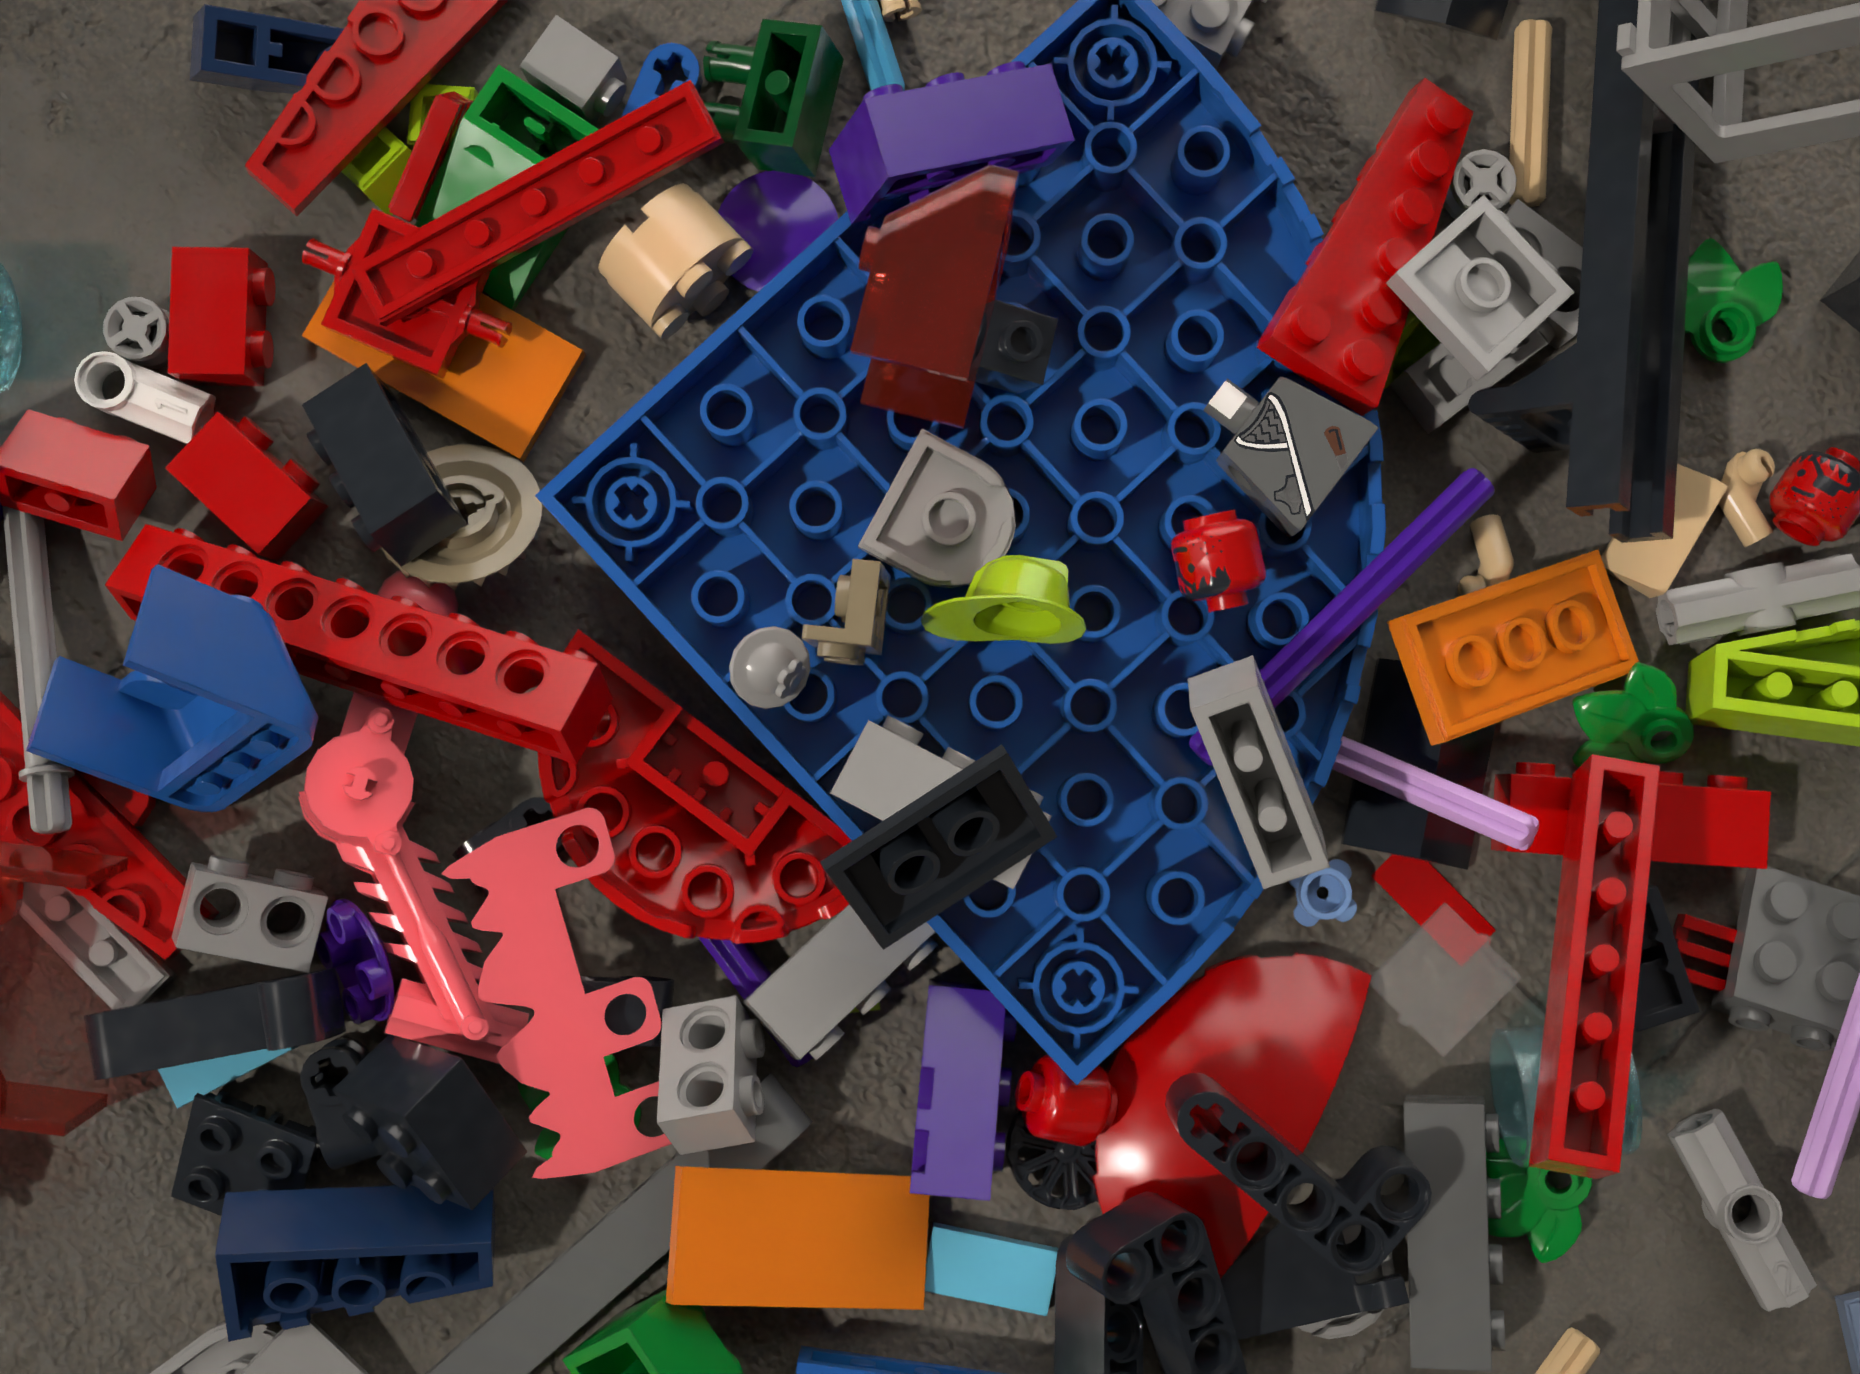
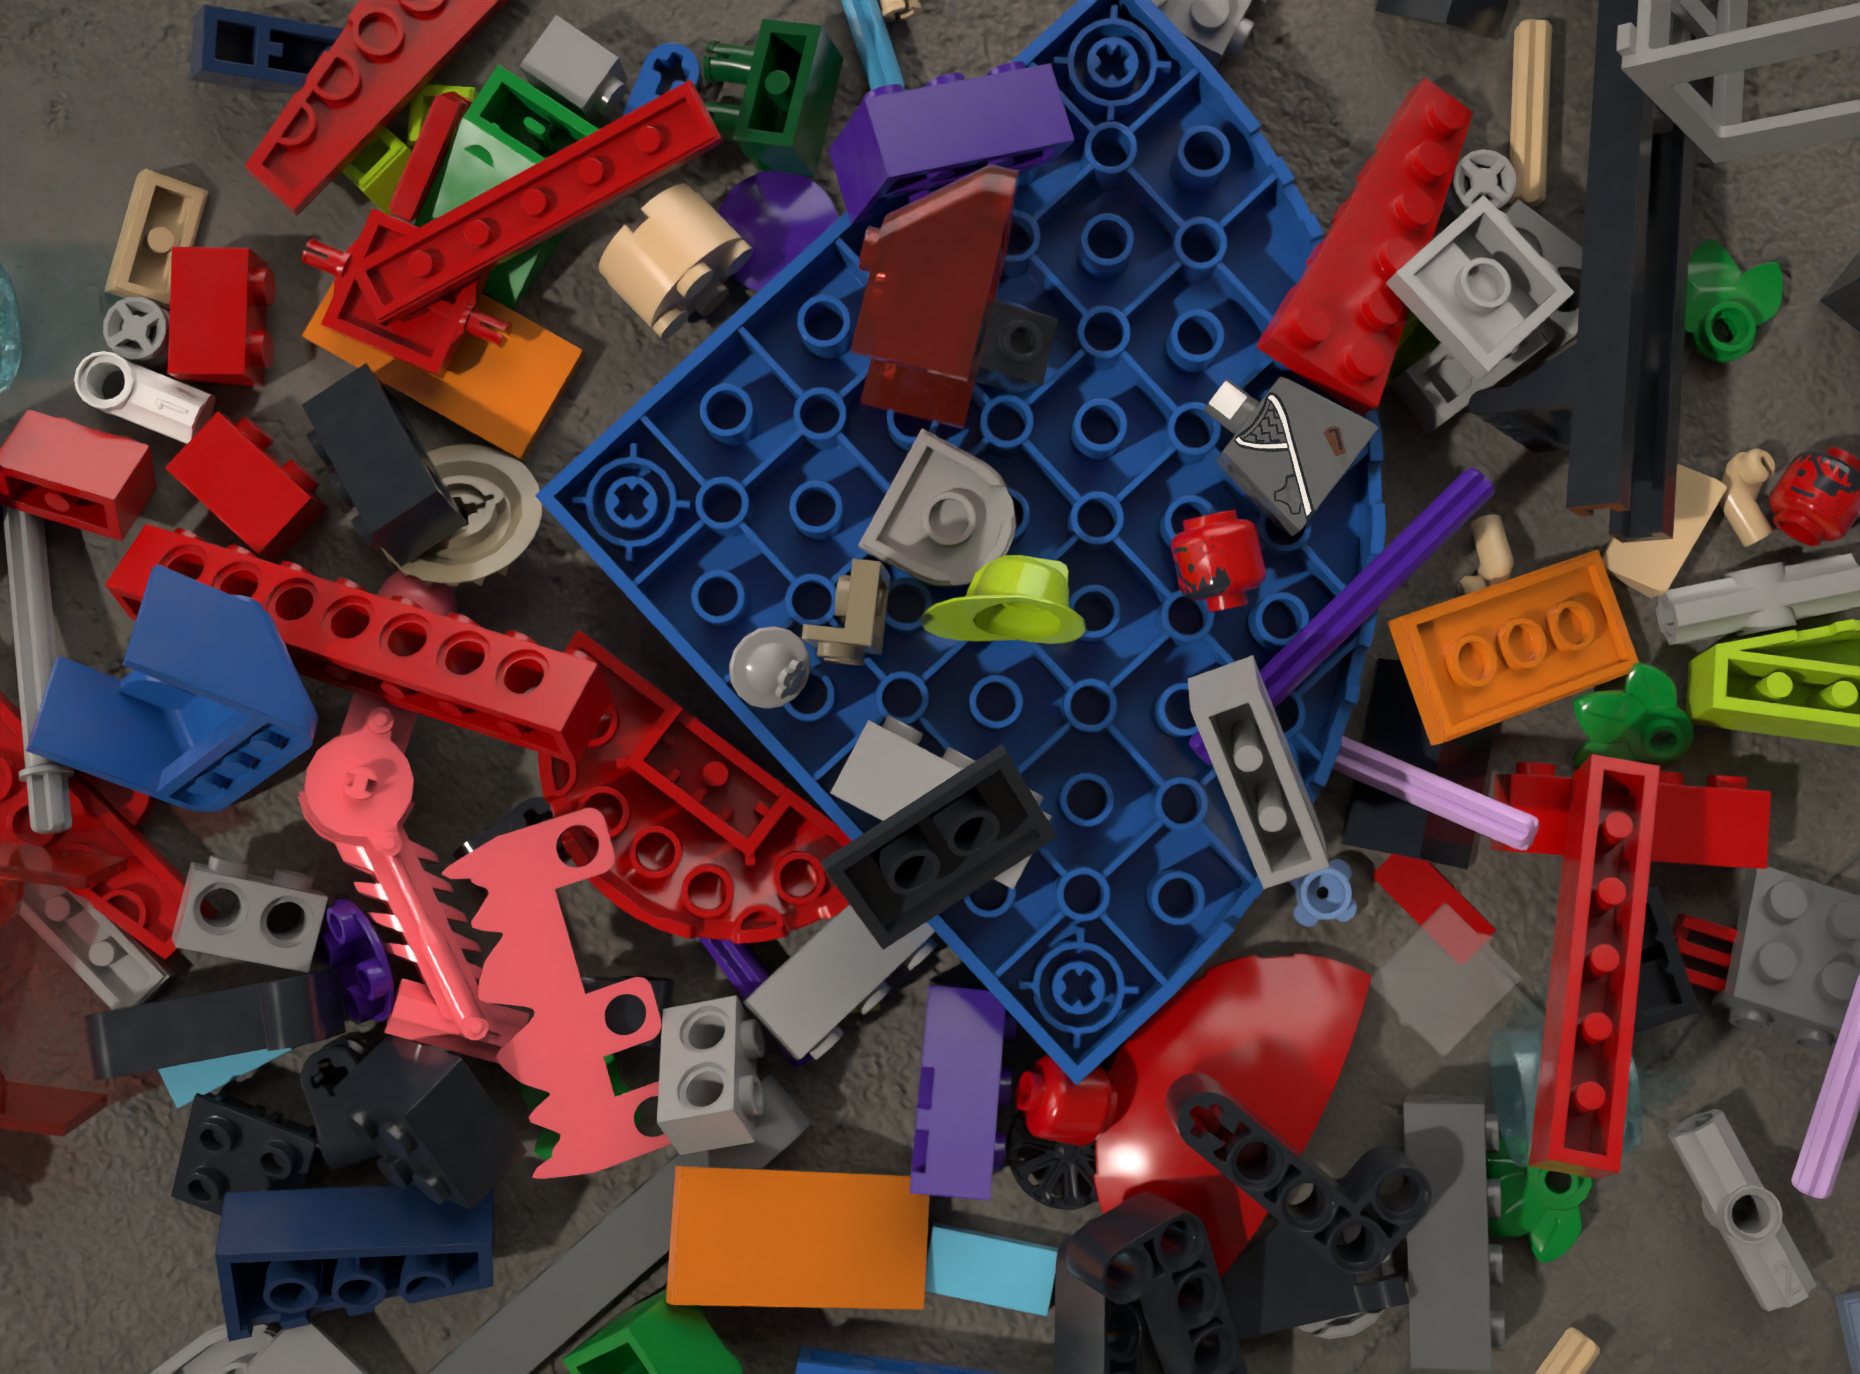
(158, 217): none -> tan slope

